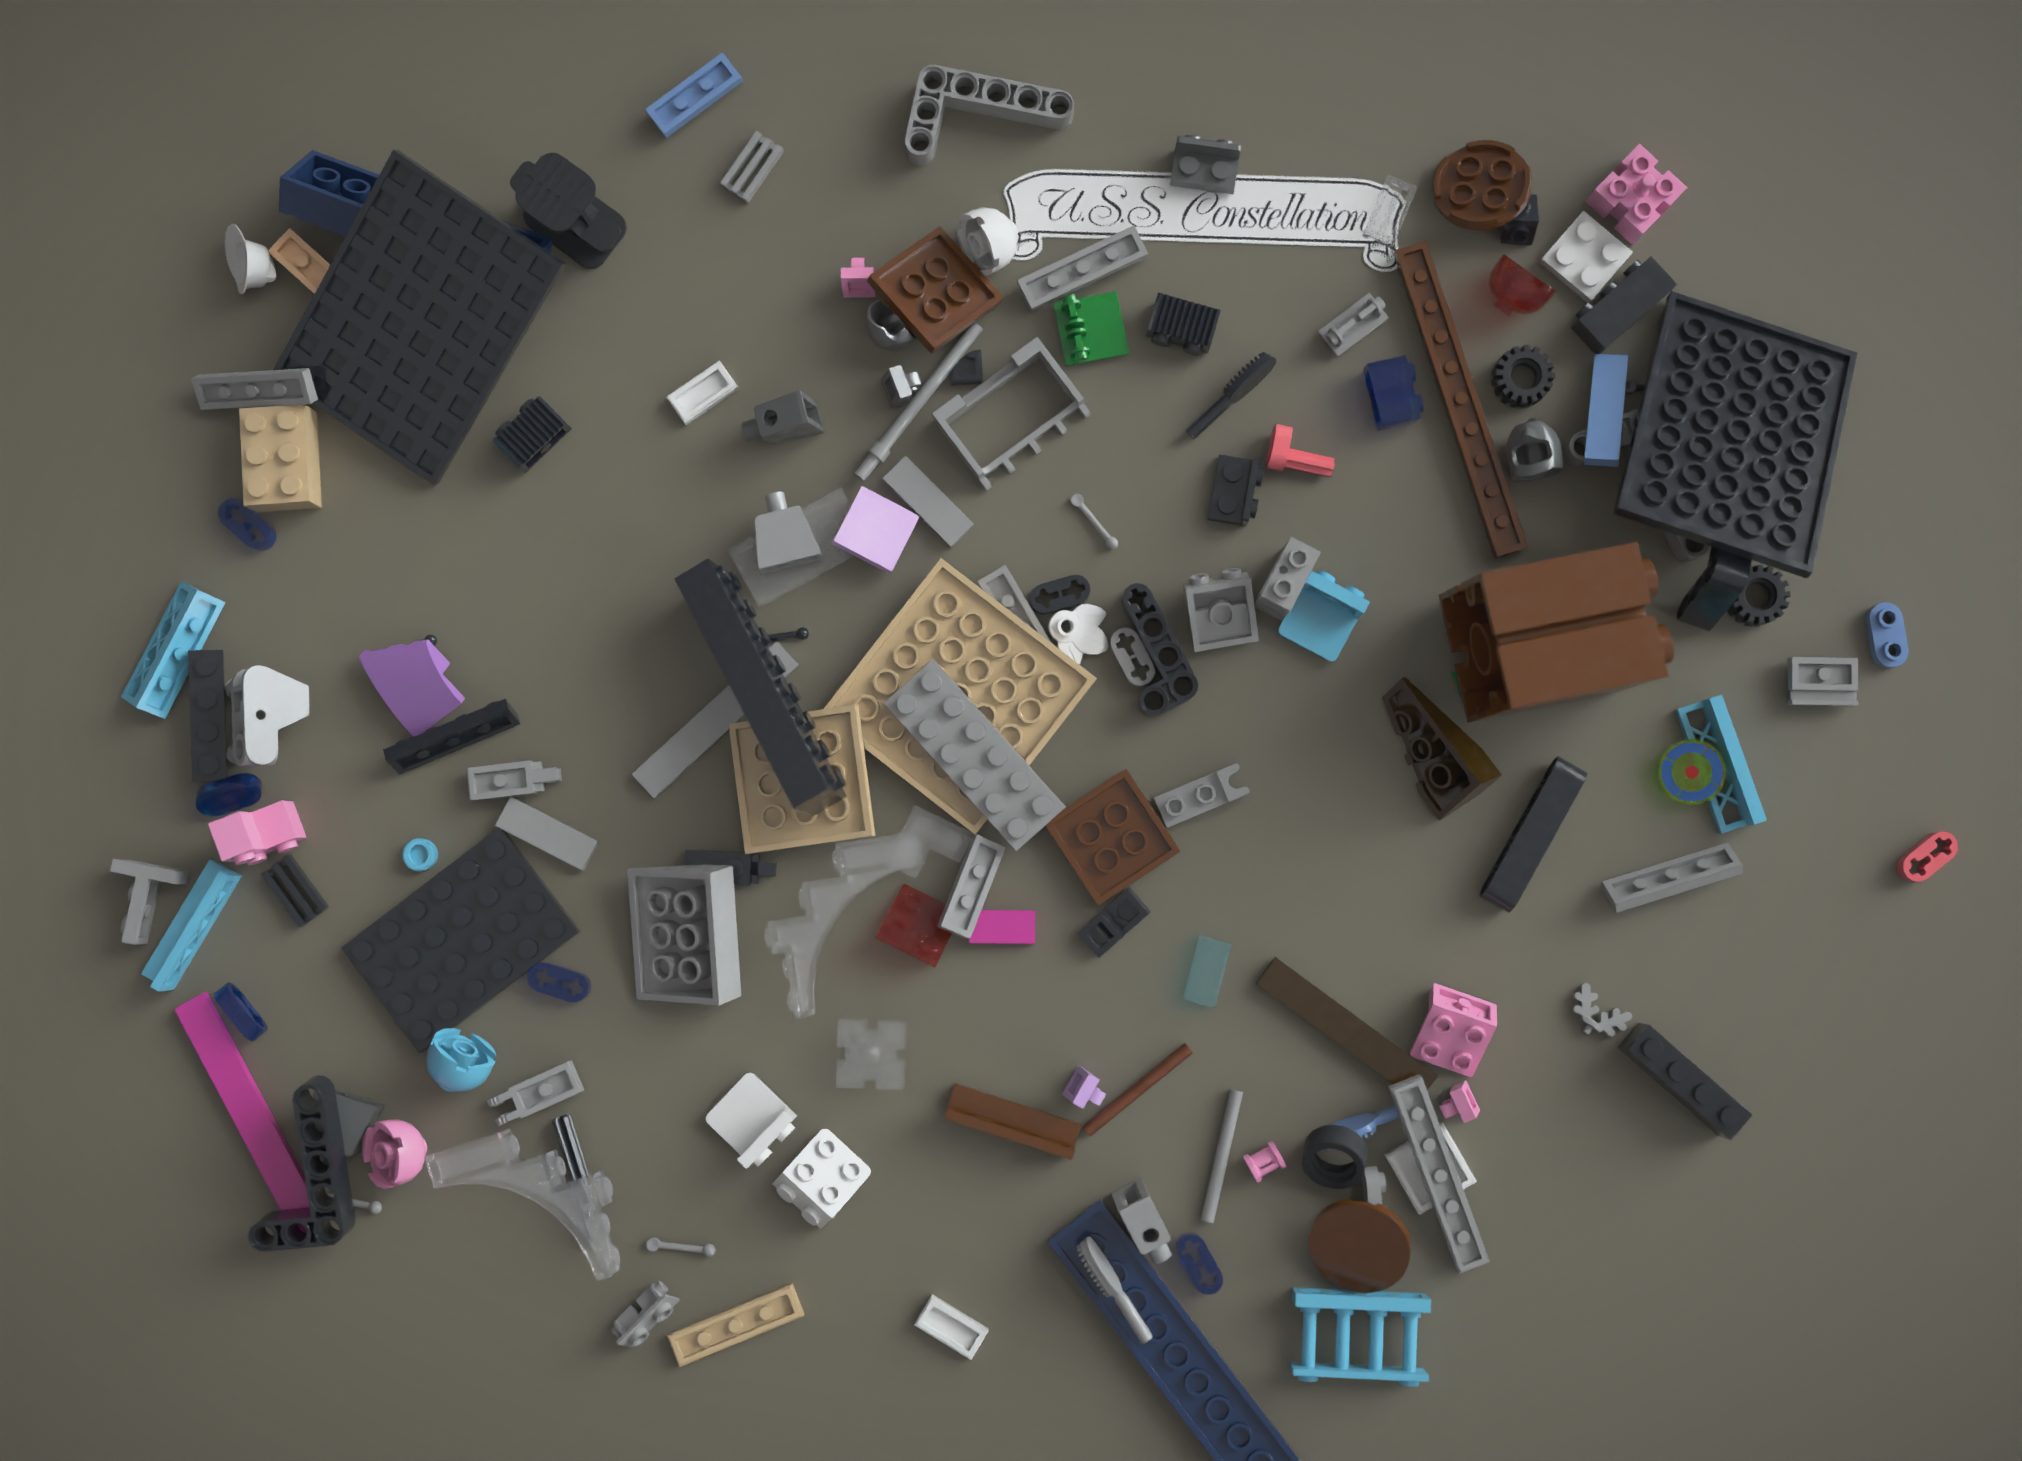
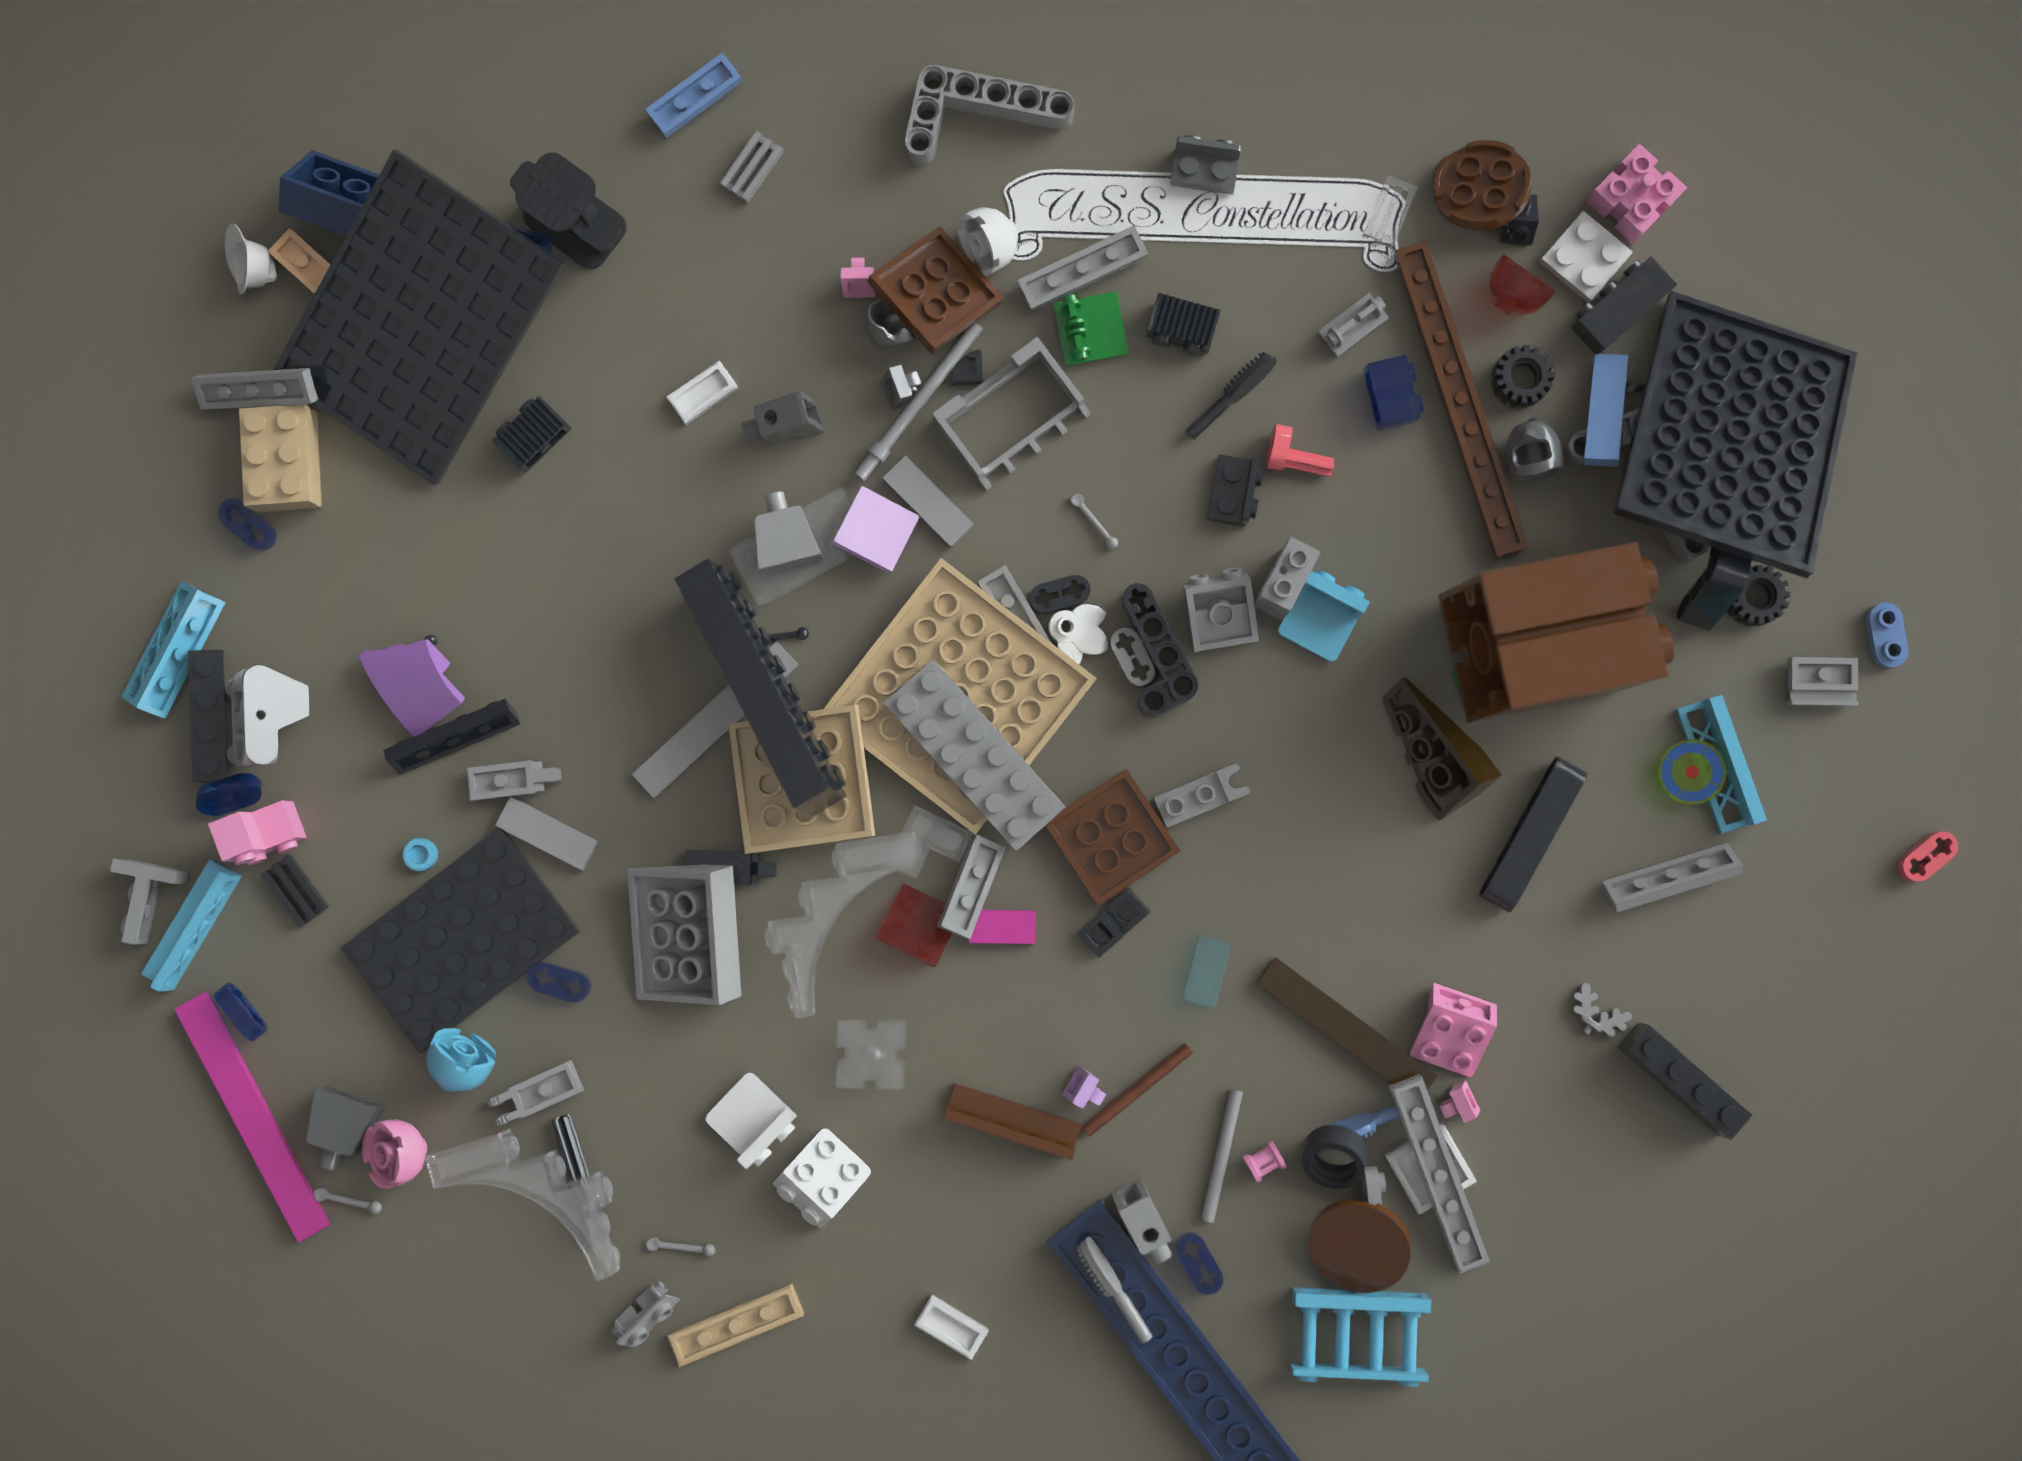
(317, 1178): black beam -> none

